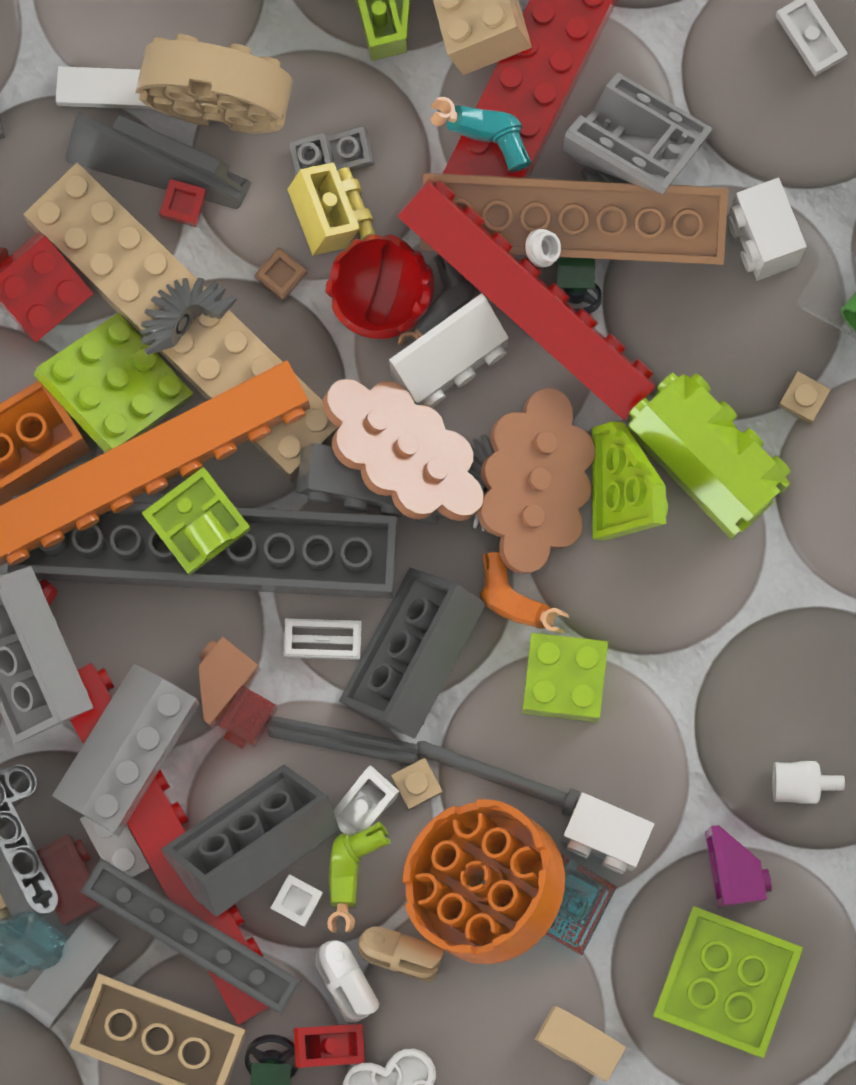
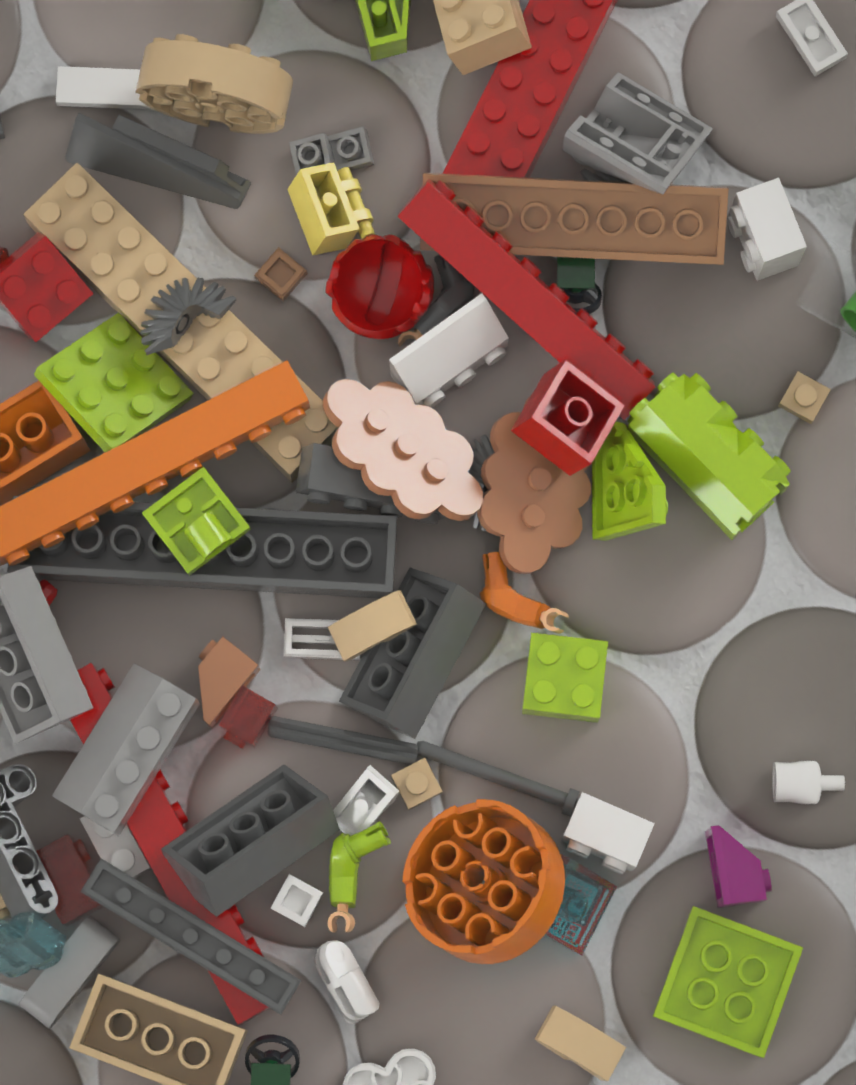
(183, 203): red plate -> none
(329, 1045): red slope -> none
(372, 625): none -> tan slope
(400, 953): tan arm -> none
(485, 127): teal arm -> none
(542, 248): white plate -> none
(567, 418): none -> red brick

